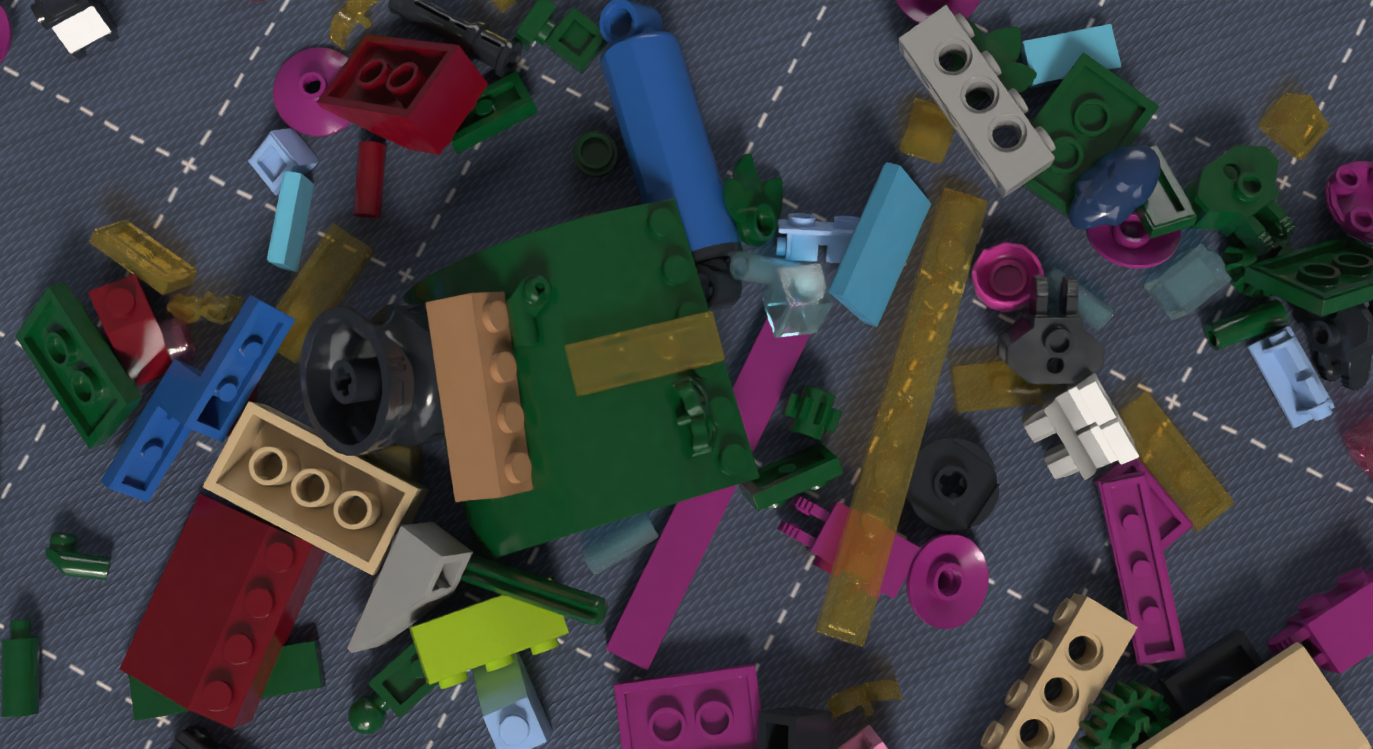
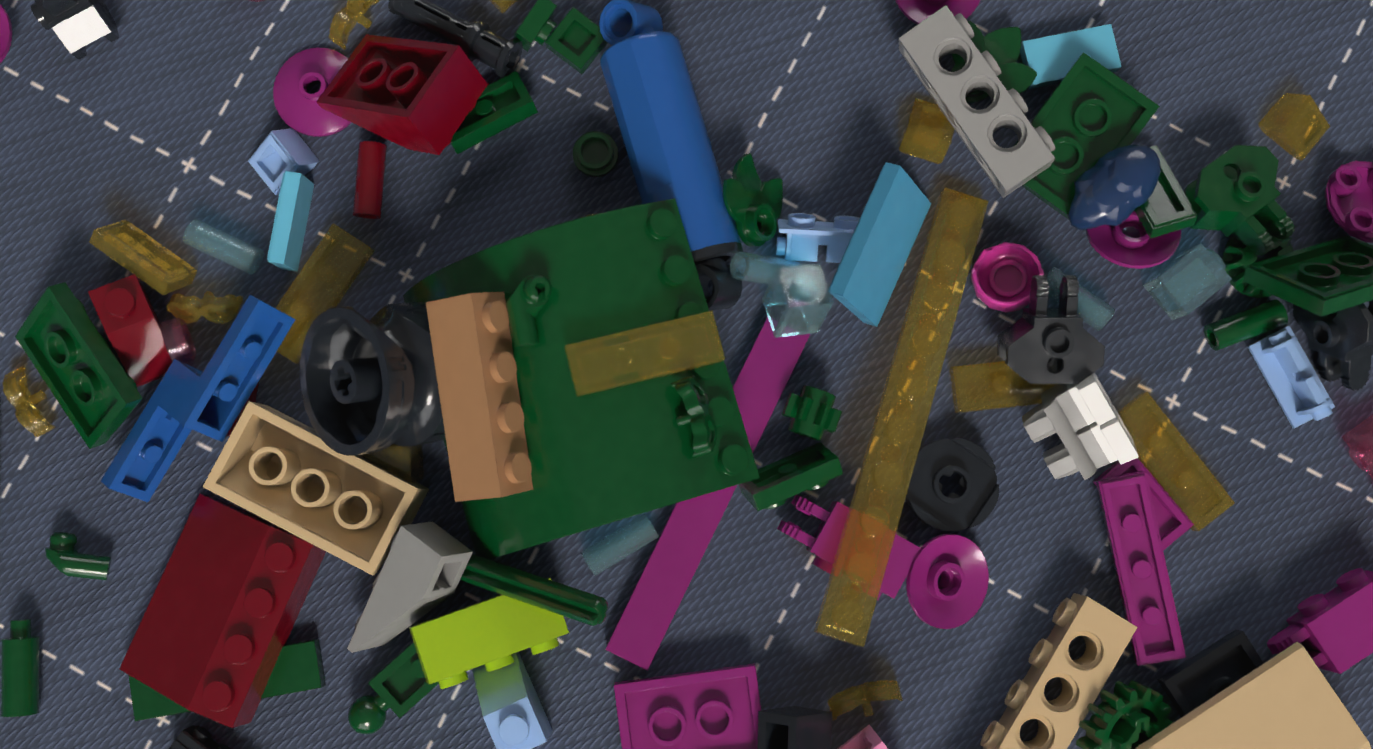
(19, 396): none -> clear yellow piece
(223, 246): none -> clear light blue hinge

